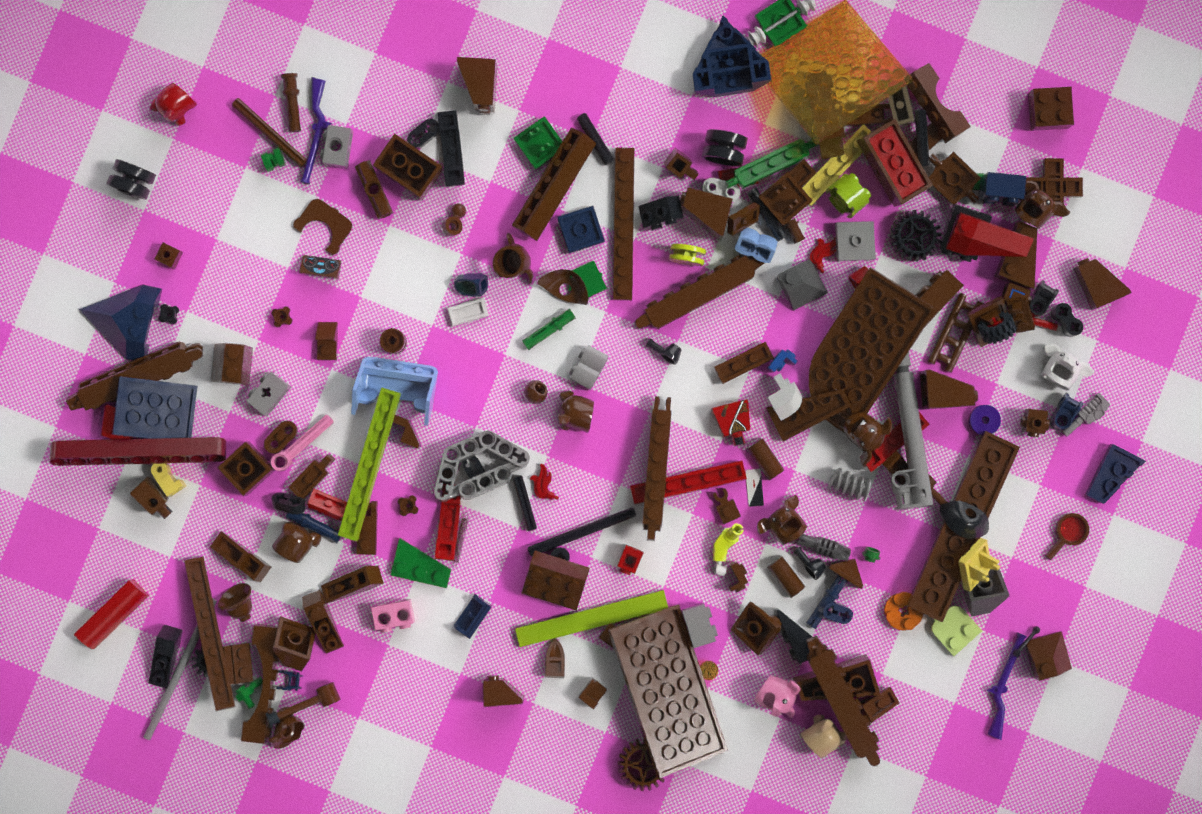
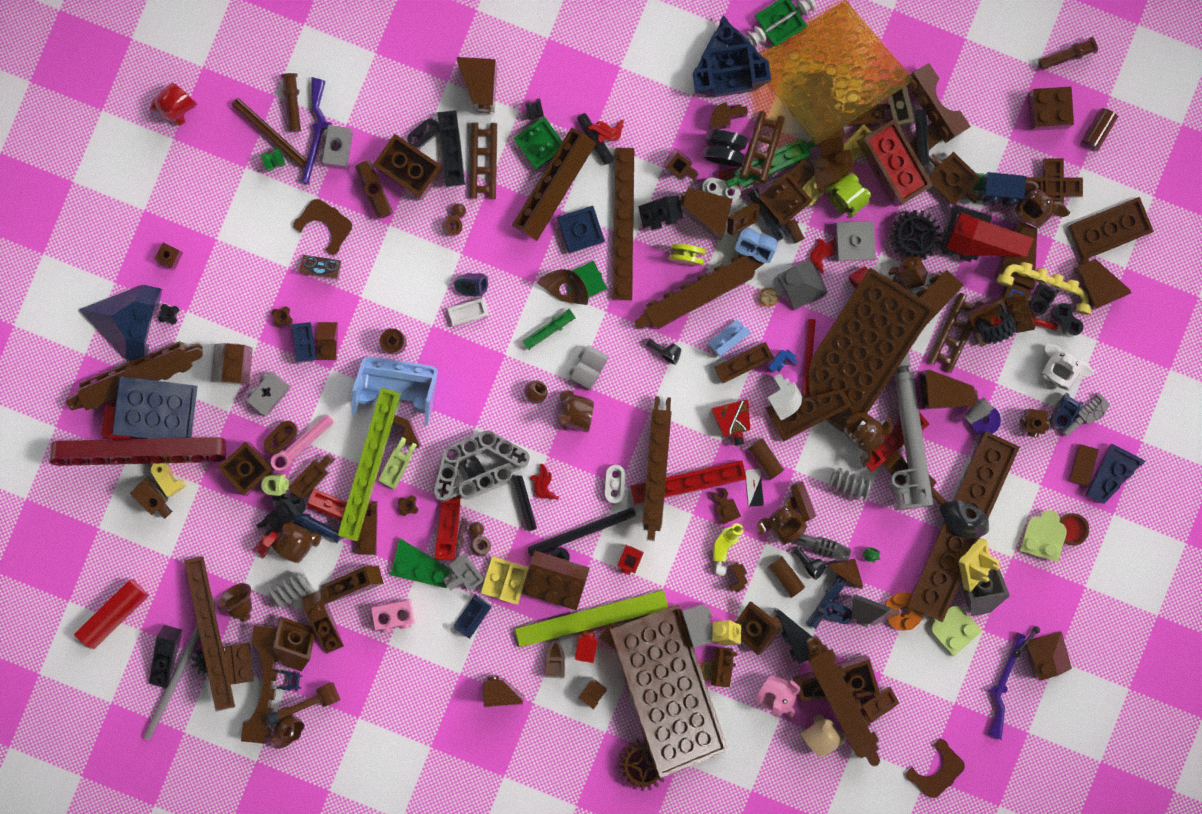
(130, 181): black wheel -> none
(240, 557): reddish brown slope -> none
(243, 693): green piece -> none
(265, 543): none -> red plate
(275, 484): none -> yellowish green plate
(279, 516): none -> black hinge
(290, 590): none -> light grey piece
(303, 342): none -> dark blue hinge
(396, 465): none -> yellowish green hinge
(463, 573): none -> light grey hinge
(477, 529): none -> reddish brown plate
(492, 152): none -> reddish brown bar
(504, 580): none -> light yellow slope
(512, 260): reddish brown piece -> none
(534, 109): none -> black wheel
(586, 647): none -> red brick
(606, 132): none -> red piece
(615, 484): none -> white plate
(722, 115): none -> reddish brown brick
(723, 667): none -> reddish brown plate
(726, 633): none -> light yellow brick
(728, 338): none -> light blue bracket
(752, 152): none -> reddish brown bar
(768, 297): none -> tile
(803, 501): none -> reddish brown tile
(808, 355): none -> red bar
(832, 168): none -> reddish brown wing
(871, 612): none -> dark grey slope
(910, 271): none -> reddish brown brick
(945, 777): none -> reddish brown piece
(978, 411): none -> light grey cone
(1045, 536): none -> yellowish green plate
(1055, 281): none -> light yellow bar
(1076, 51): none -> reddish brown pin
(1083, 464): none -> reddish brown tile
(1100, 128): none -> reddish brown brick
(1110, 228): none -> reddish brown tile

